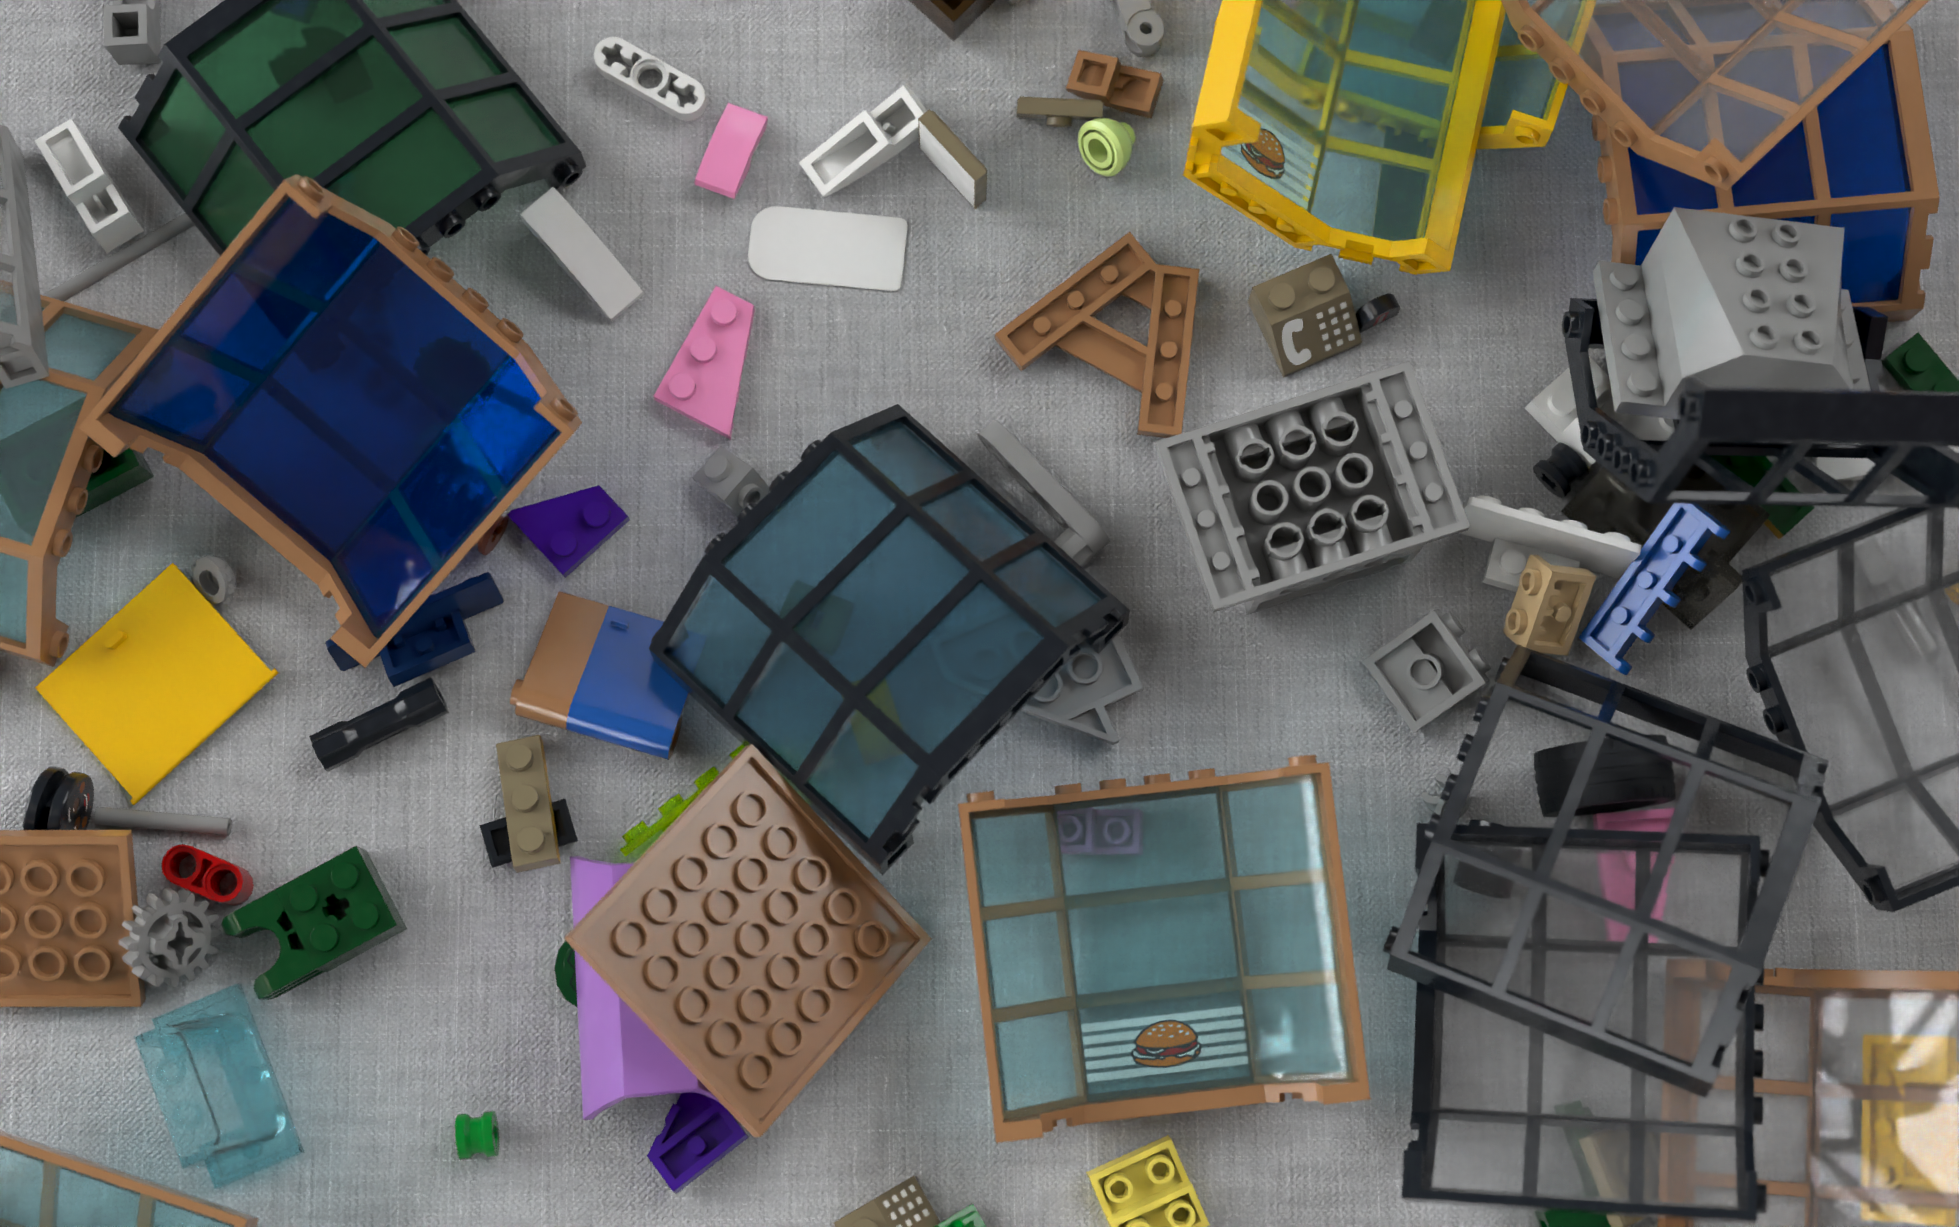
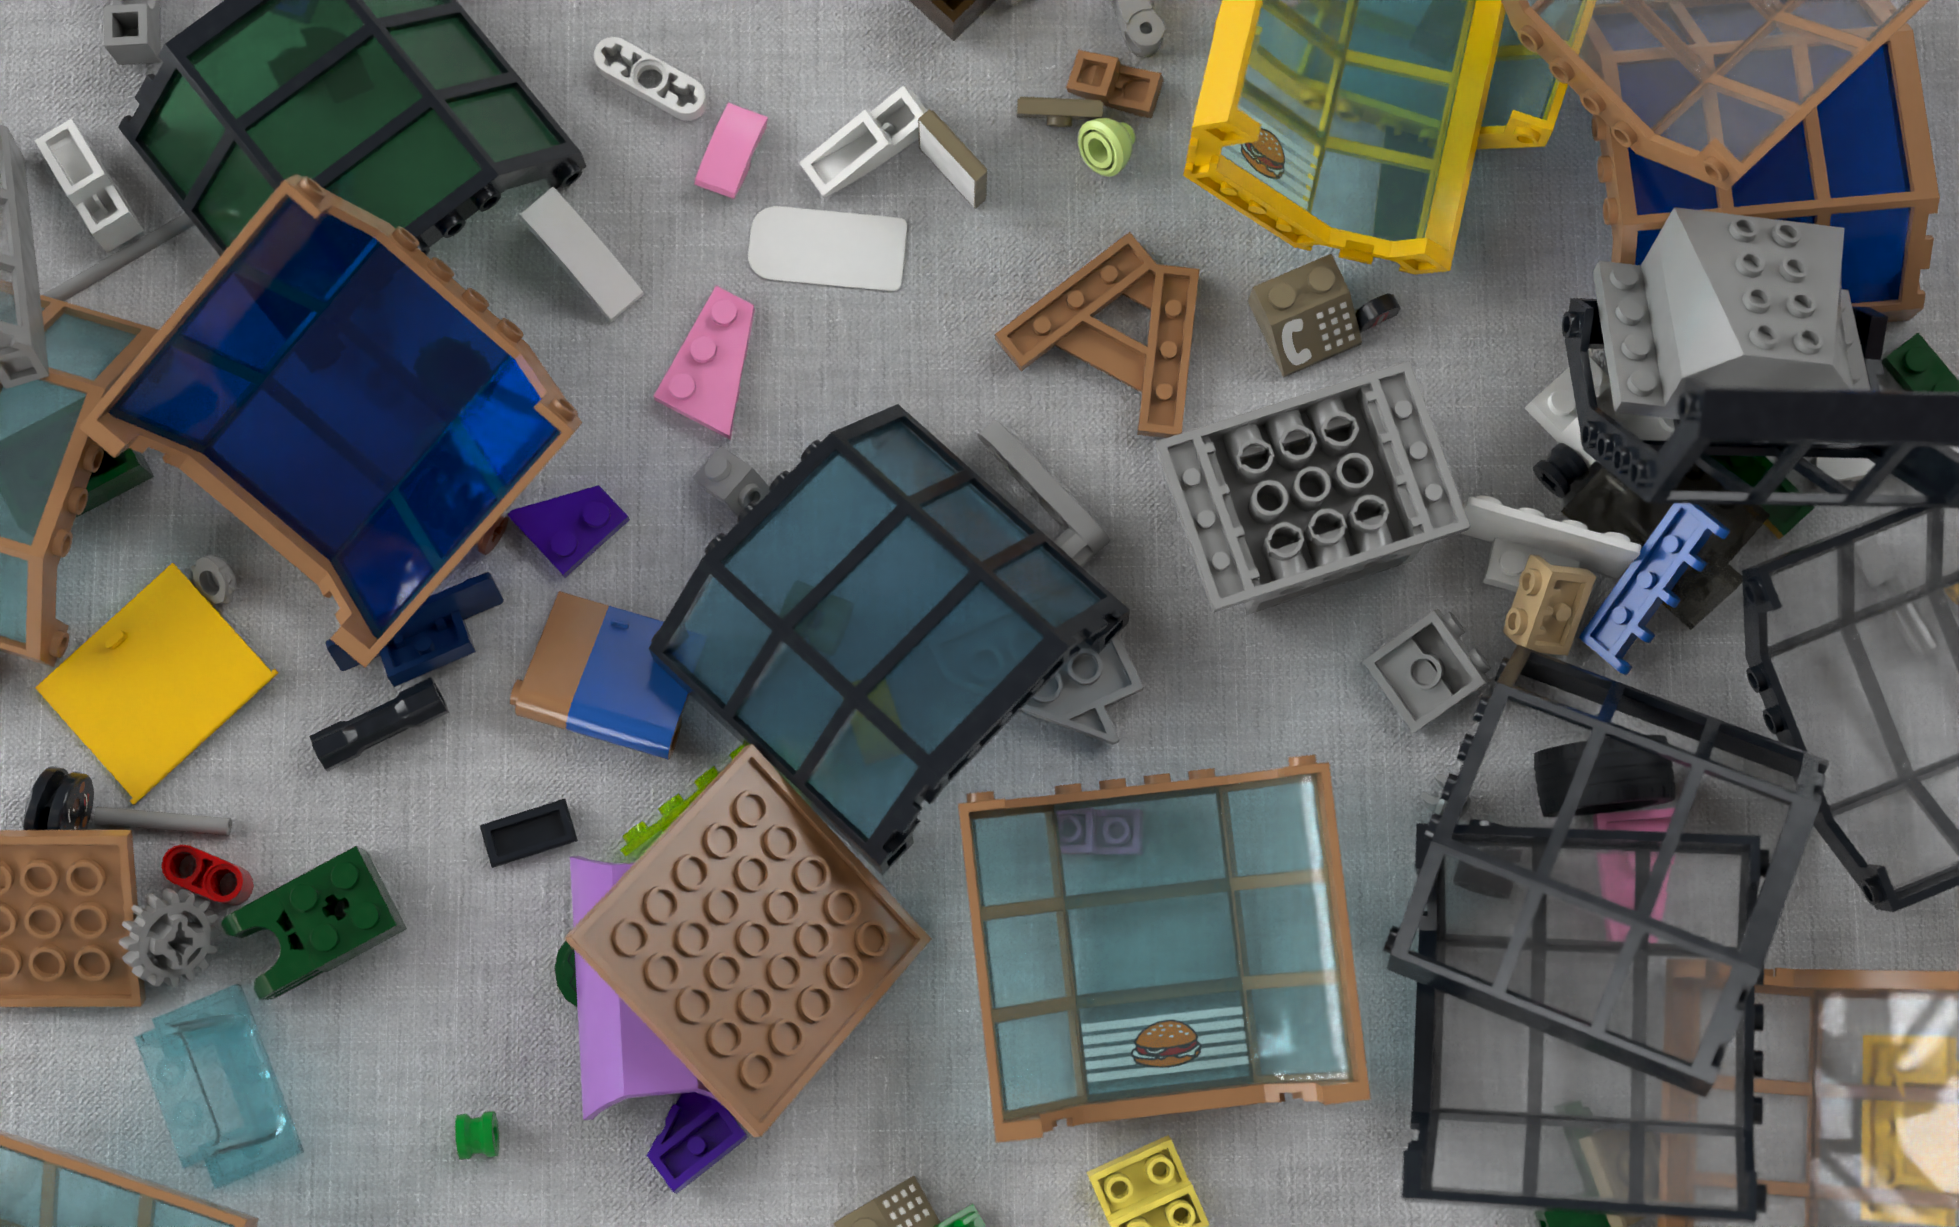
(528, 803): dark tan plate -> none

